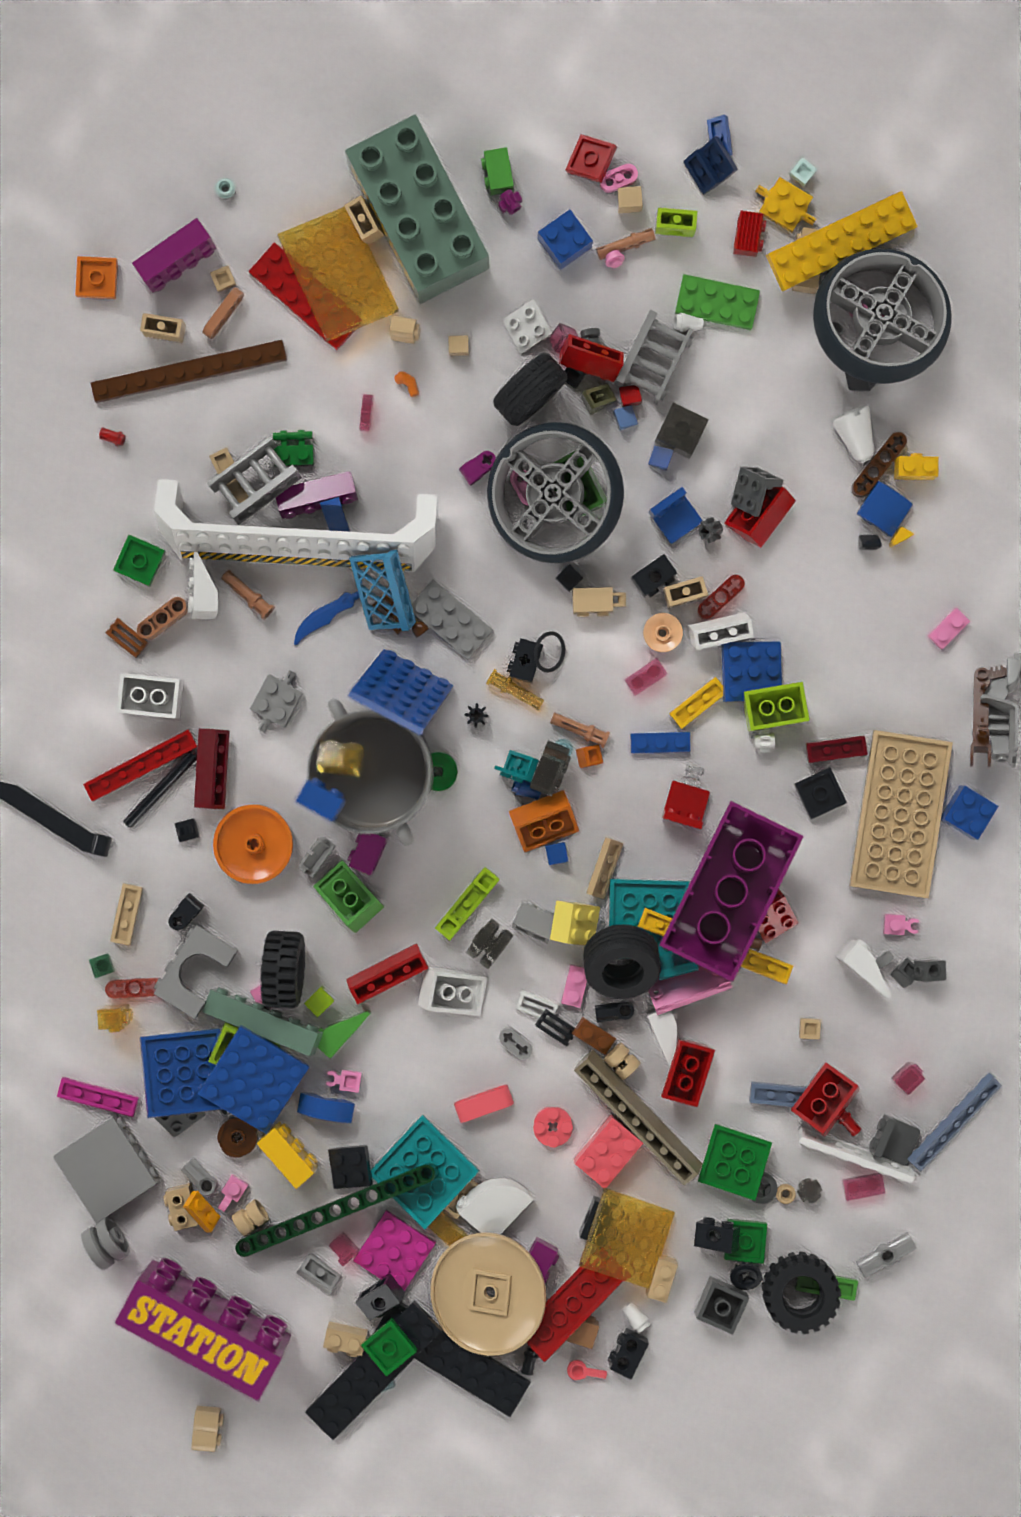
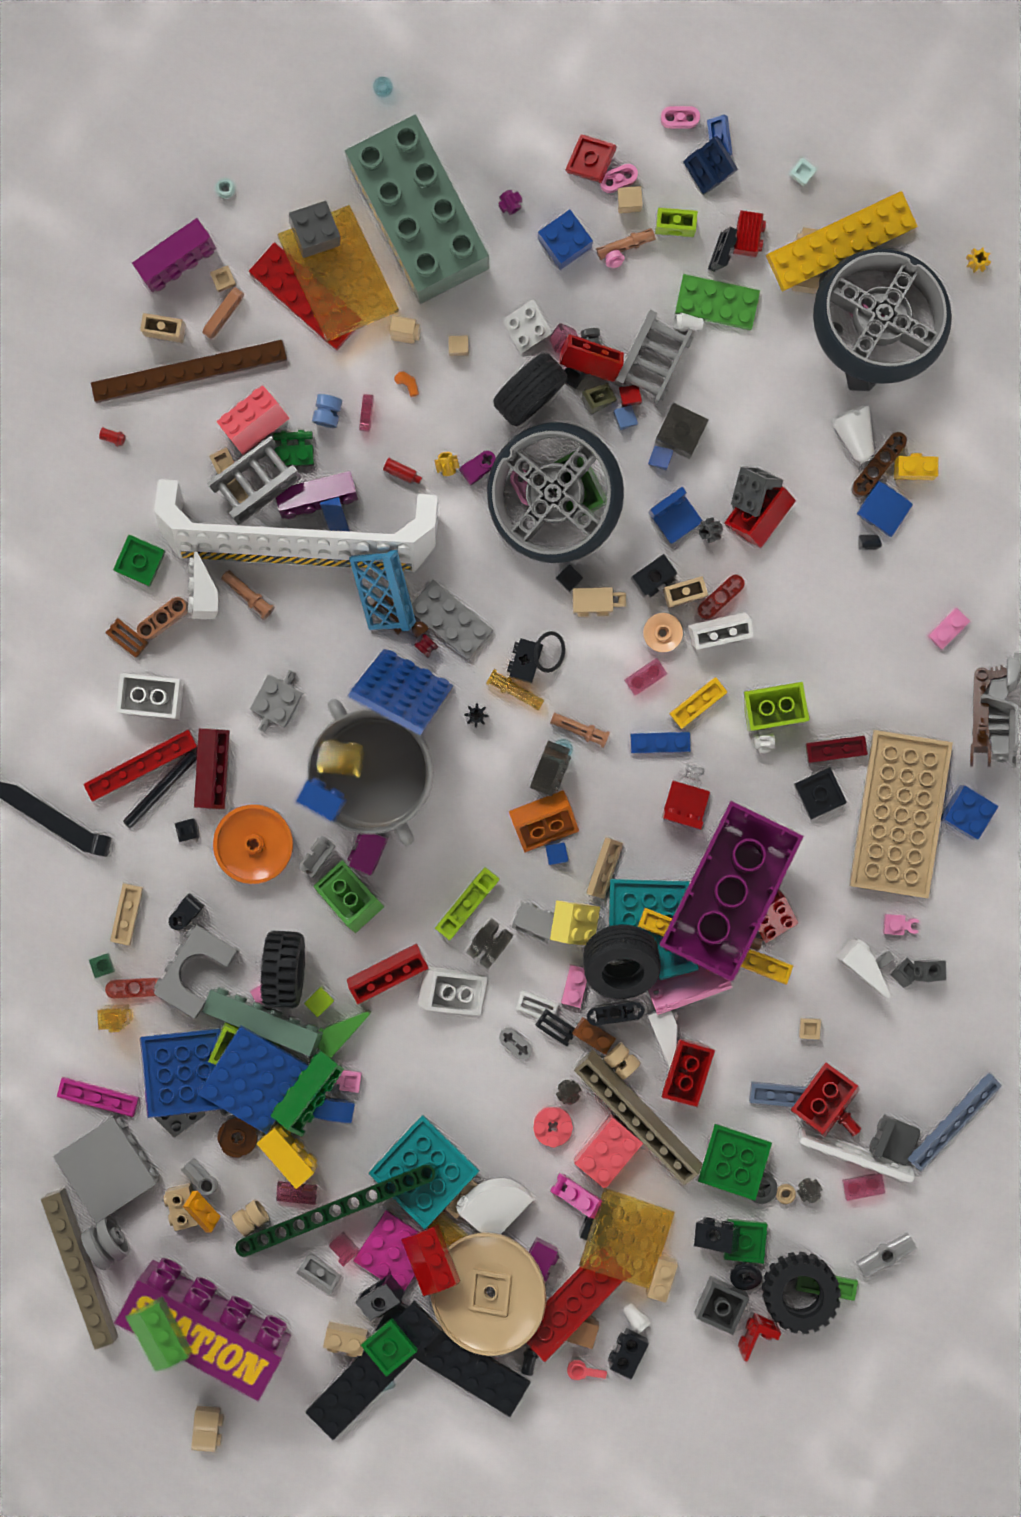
(79, 1269): none -> dark tan brick
(96, 277): orange plate -> none
(159, 1335): none -> bright green slope
(233, 1190): bright pink plate -> none
(252, 419): none -> coral brick
(303, 1194): none -> clear pink plate
(307, 1093): none -> green wedge
(314, 229): none -> dark grey brick
(325, 614): blue sword -> none
(327, 411): none -> medium blue wheel
(350, 1167): black plate -> none
(364, 220): tan brick -> none
(382, 81): none -> clear light blue plate
(401, 471): none -> red cylinder
(426, 646): none -> dark red wheel
(431, 1260): none -> red slope
(446, 463): none -> yellow gear
(449, 771): green plate -> none
(483, 1103): coral beam -> none
(498, 171): bright green brick -> none
(518, 766): teal bracket -> none
(523, 789): blue cone -> none
(568, 1092): none -> clear smoke gear
(577, 1196): none -> dark pink plate
(589, 756): orange slope -> none
(601, 1021): none -> black beam
(679, 115): none -> bright pink plate
(721, 256): none -> black plate
(749, 667): blue plate -> none
(755, 1326): none -> red bracket
(785, 204): yellow plate -> none
(900, 535): yellow slope -> none
(908, 1077): clear pink brick -> none
(983, 258): none -> yellow gear

